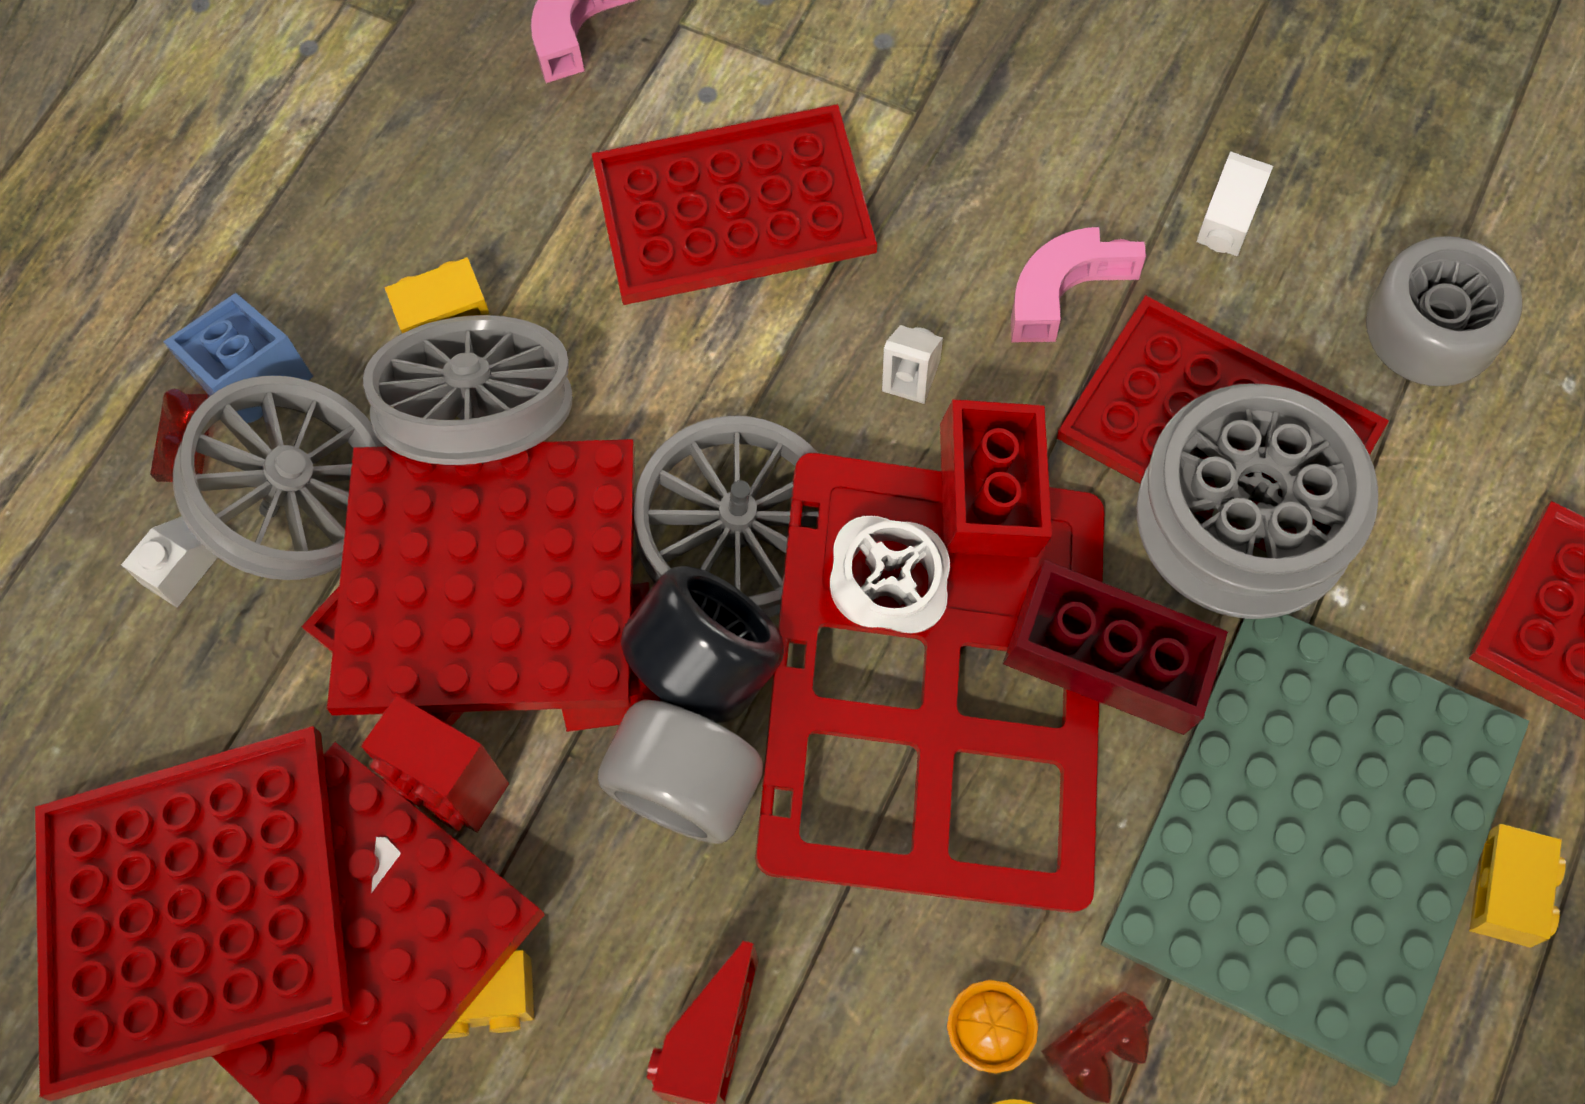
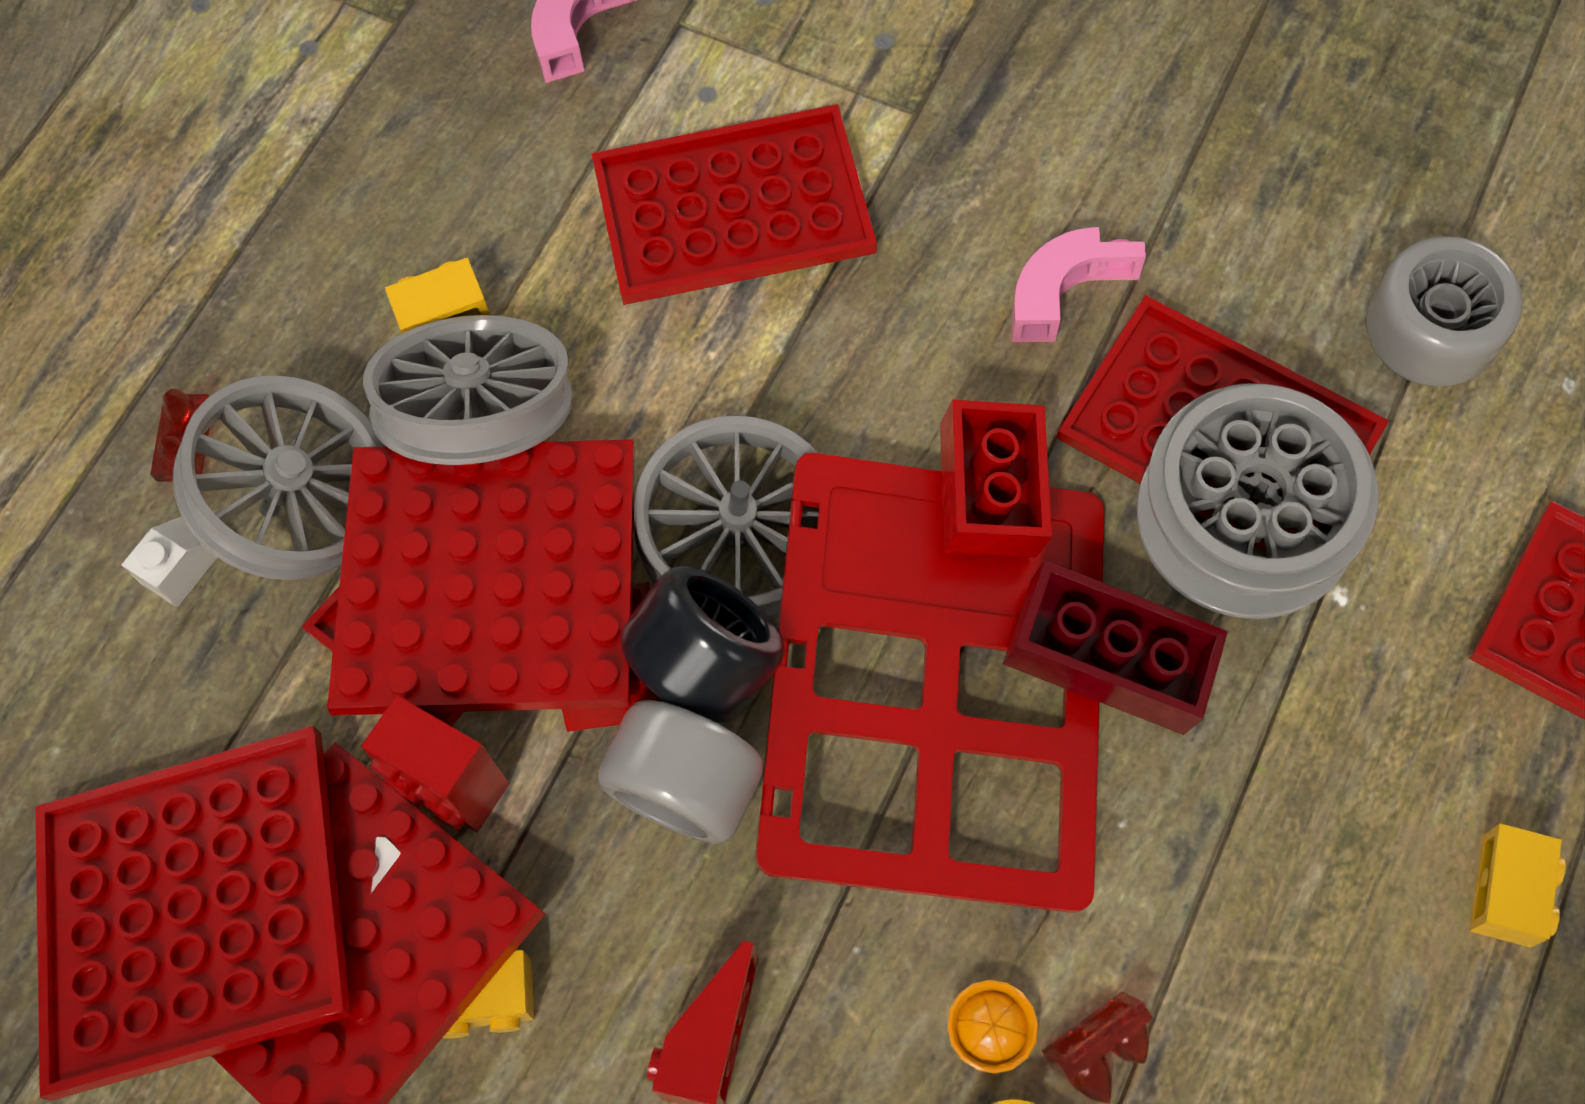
(235, 345): medium blue slope -> none
(857, 602): white piece -> none
(911, 362): white slope -> none
(1234, 204): white slope -> none
(1319, 842): sand green plate -> none

